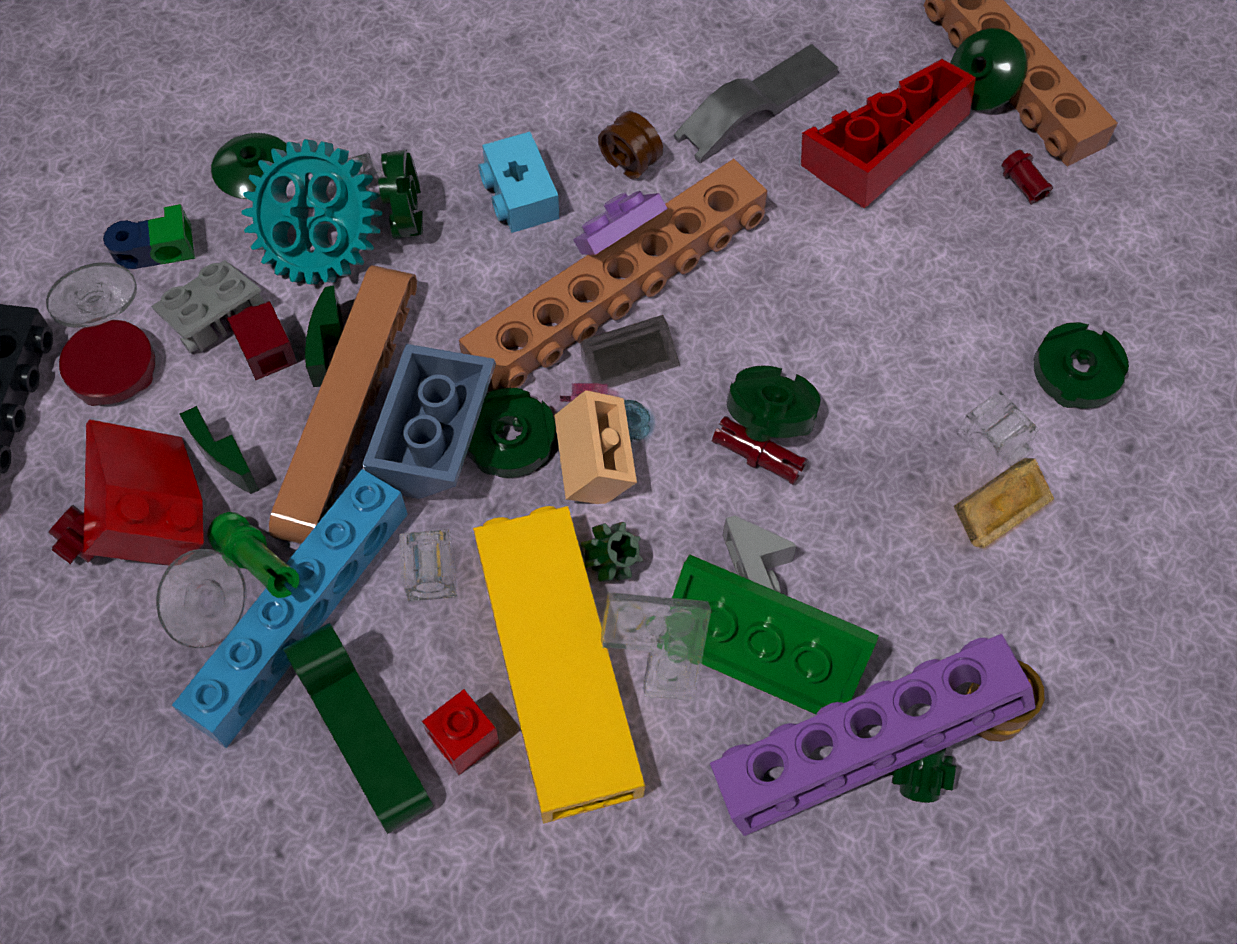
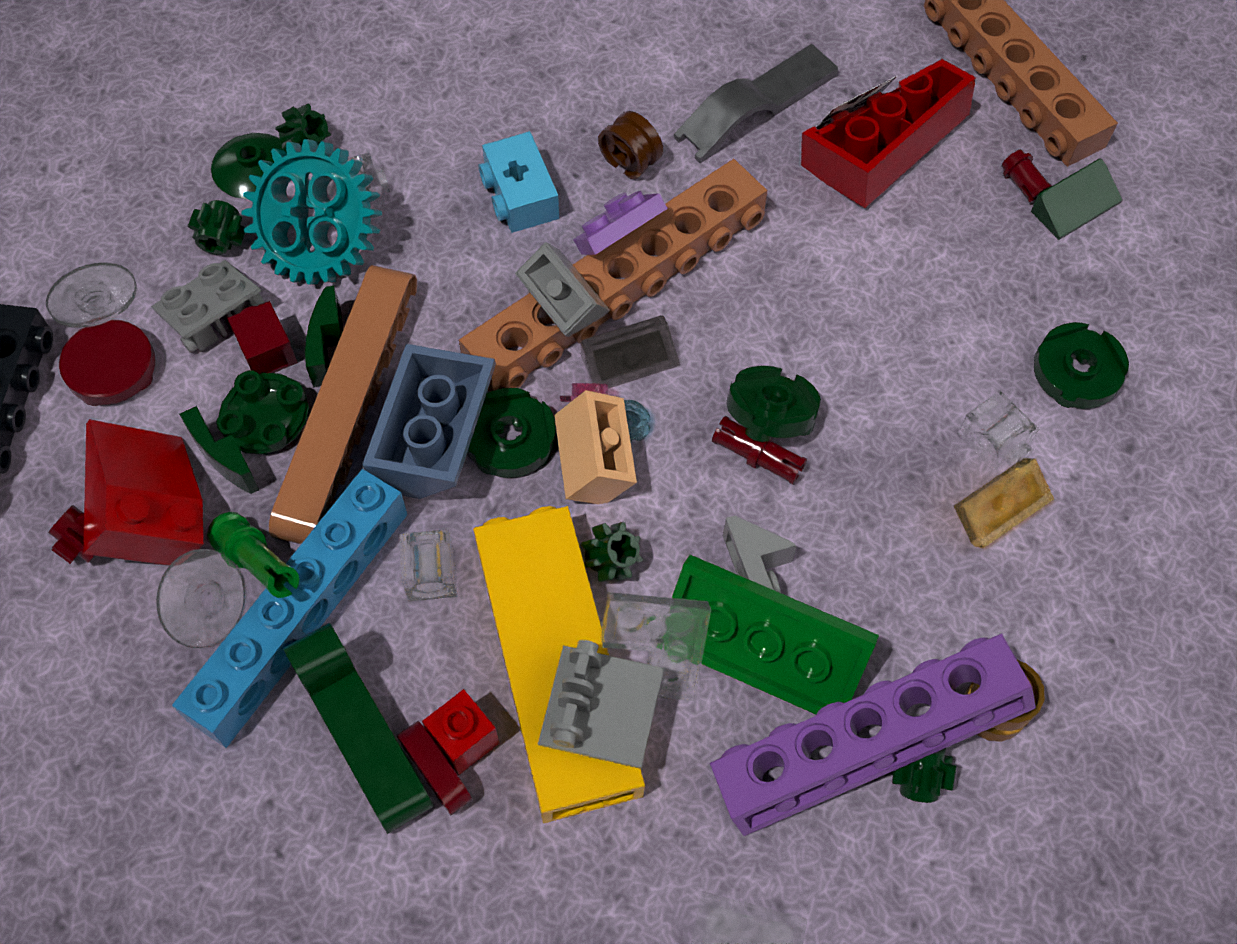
(151, 240): leg -> none
(217, 227): none -> dark green gear
(263, 412): none -> dark green dish
(302, 124): none -> dark green gear
(401, 190): dark green plate -> none
(434, 767): none -> dark red beam
(561, 290): none -> light grey slope
(601, 706): none -> light grey hinge
(855, 103): none -> sticker
(1004, 66): dark green dish -> none
(1077, 199): none -> dark green slope

